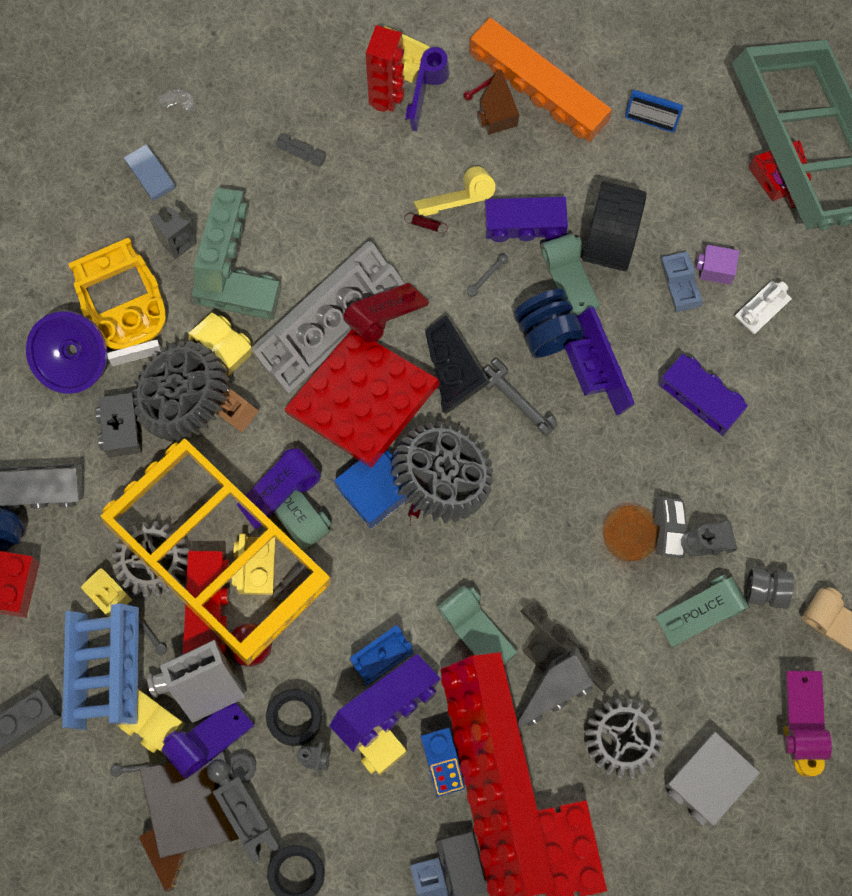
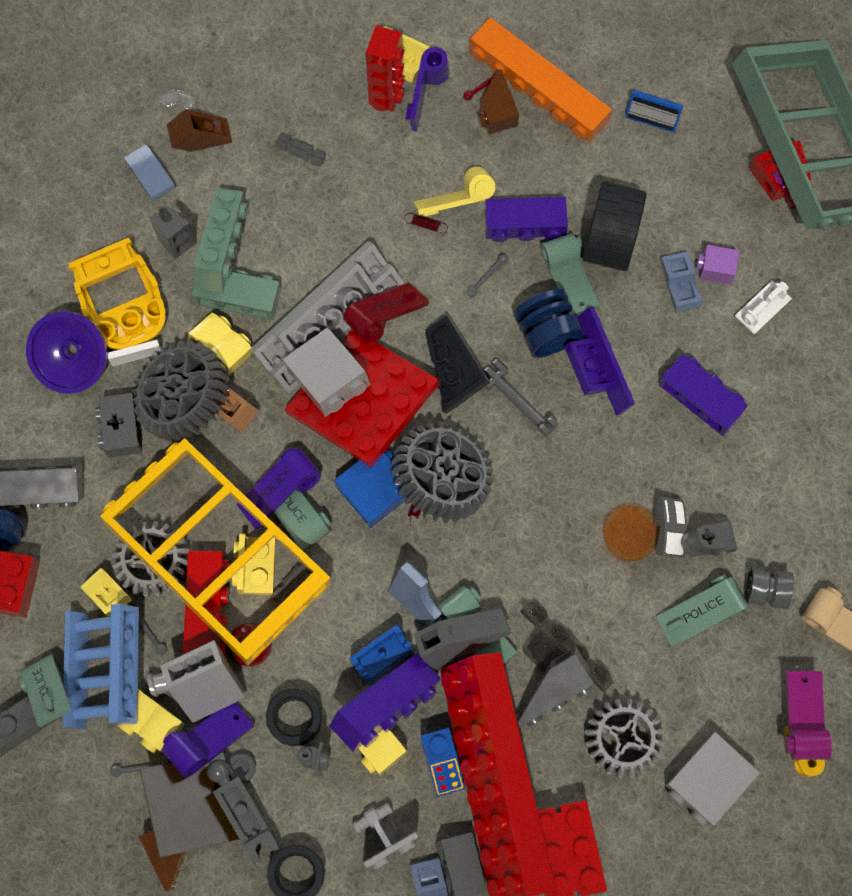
(45, 689): none -> sand green door
(198, 131): none -> reddish brown slope
(326, 372): none -> light grey brick
(373, 819): none -> light grey plate
(412, 593): none -> sand blue tile
(460, 636): none -> dark grey slope

